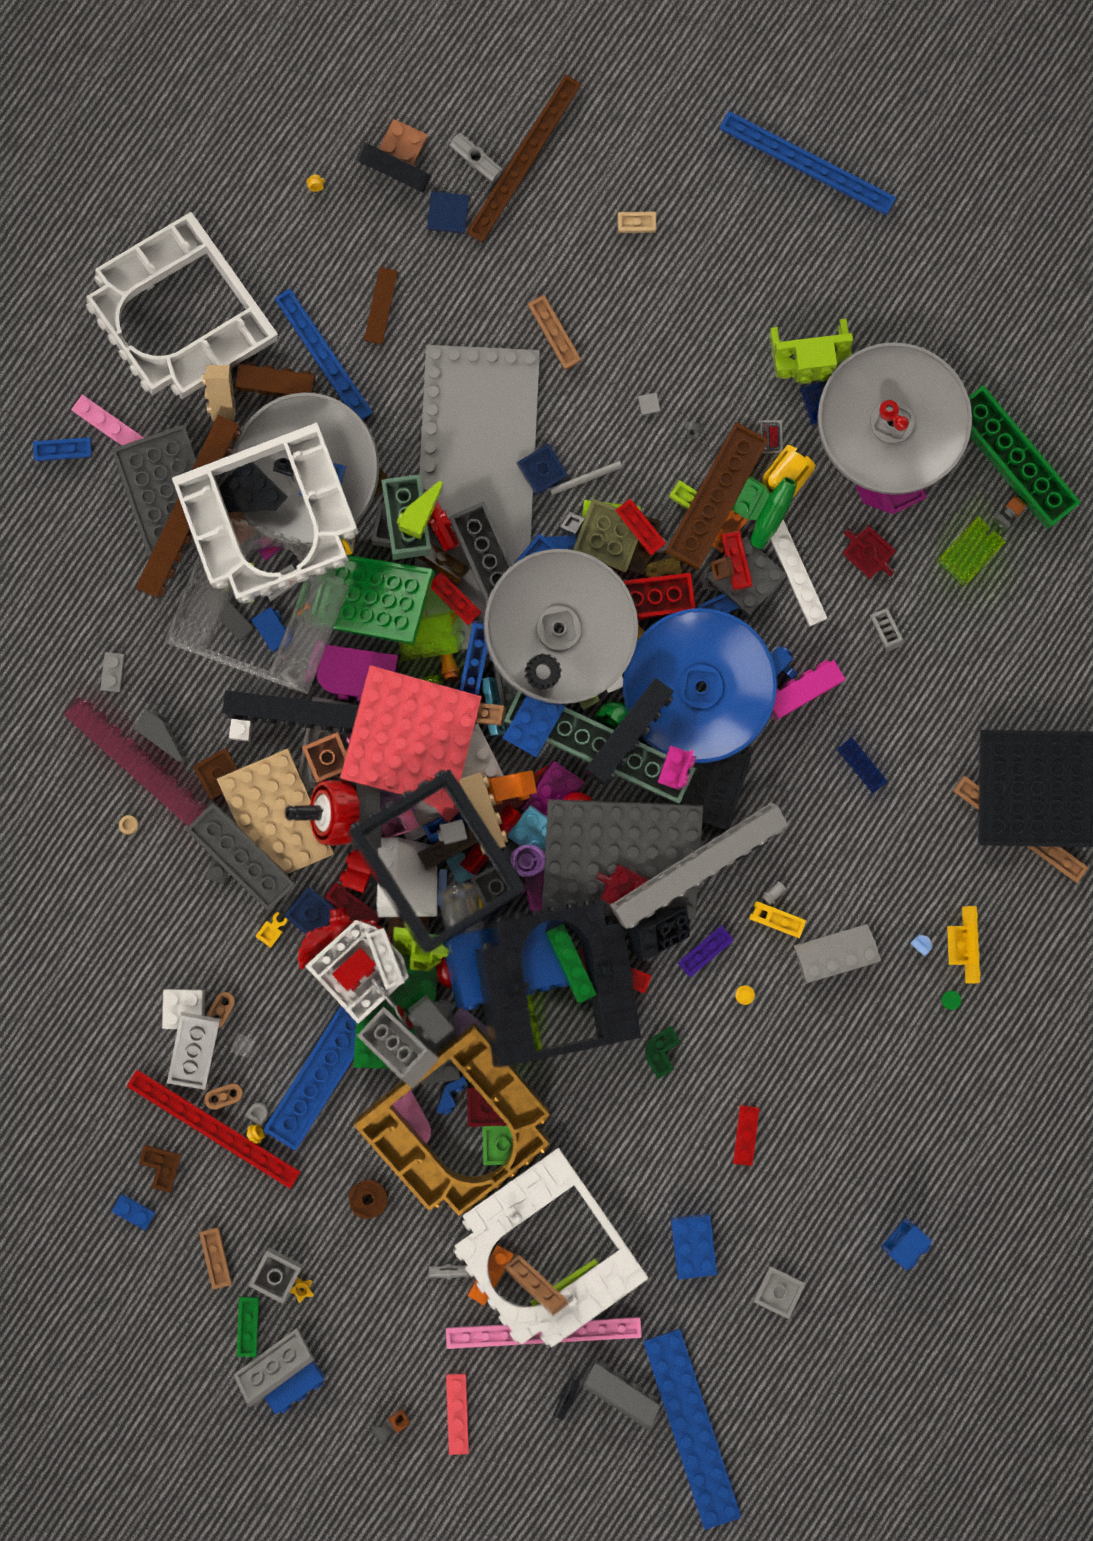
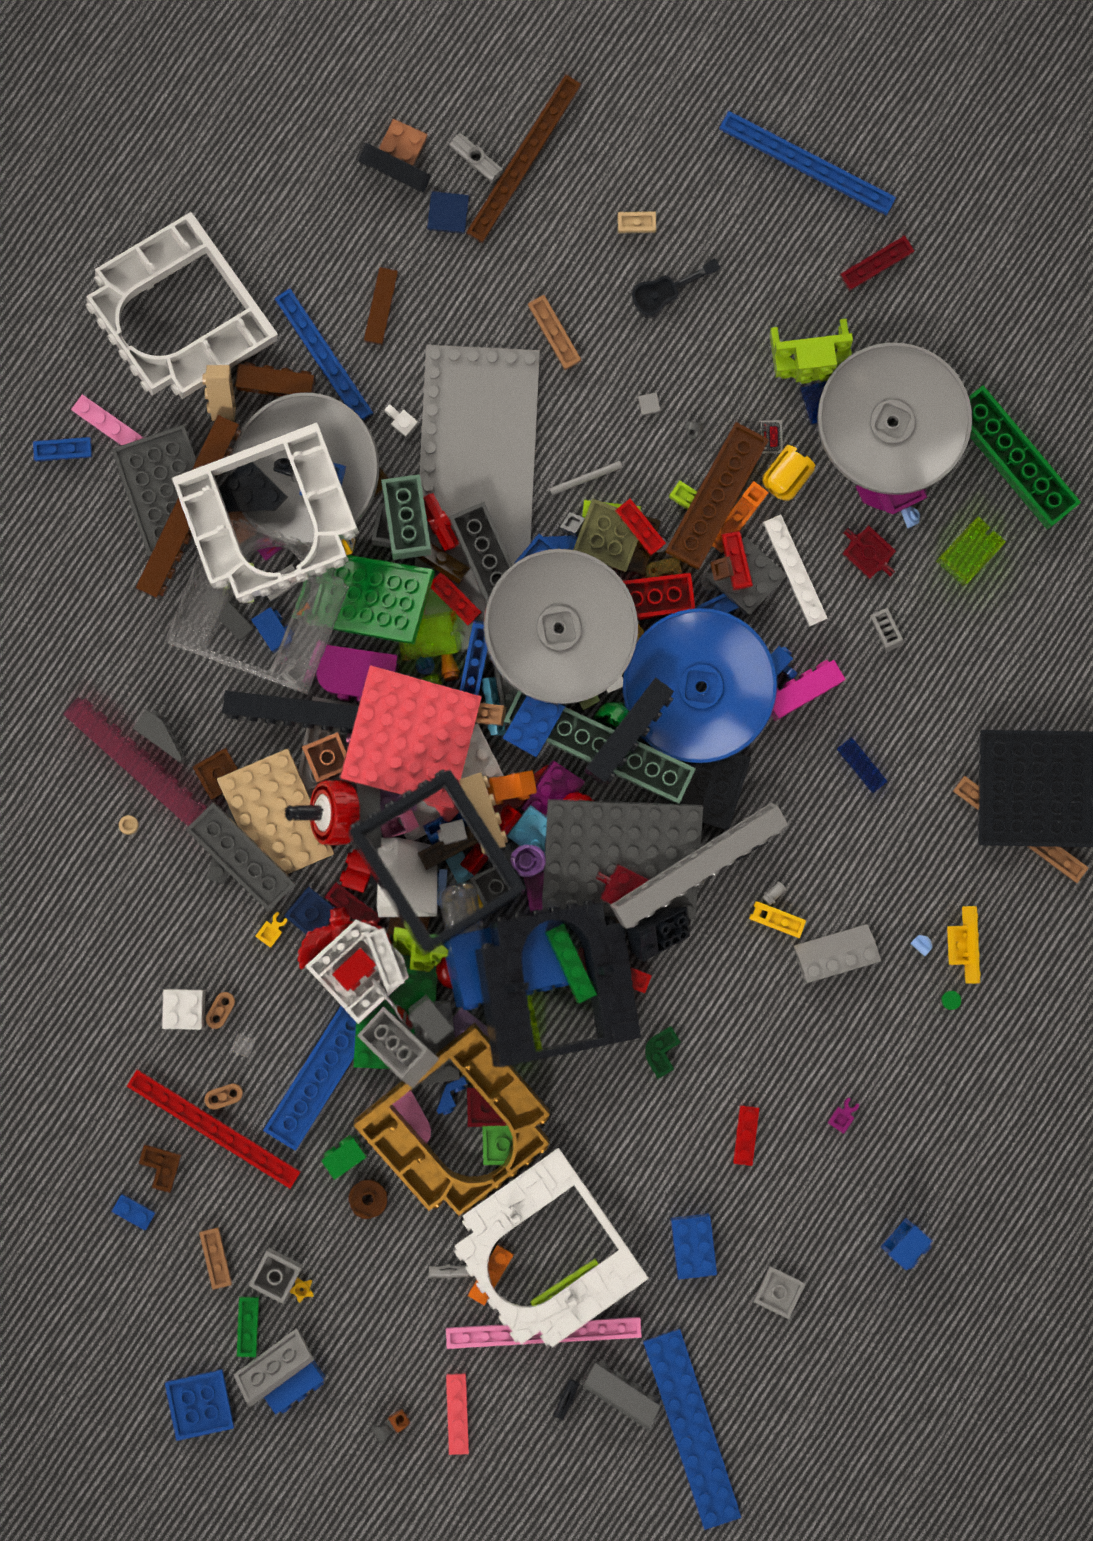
(112, 672): light grey plate -> none
(193, 1050): light grey plate -> none
(199, 1404): none -> blue plate
(241, 730): white brick -> none
(255, 1133): yellow plate -> none
(258, 1113): light grey tile -> none
(315, 183): yellow plate -> none
(345, 1156): none -> green brick
(402, 421): none -> white plate
(417, 514): lime slope -> none
(425, 665): none -> blue plate
(536, 1285): medium nougat plate -> none
(542, 469): dark blue tile -> none
(554, 668): black tyre -> none
(653, 296): none -> black piece
(676, 767): dark pink bracket -> none
(705, 951): dark purple plate -> none
(745, 995): yellow plate -> none
(765, 507): green plate -> none
(841, 1118): none -> magenta plate
(877, 263): none -> dark red plate
(900, 422): red plate -> none
(911, 516): none -> light blue plate
(1012, 509): leg -> none

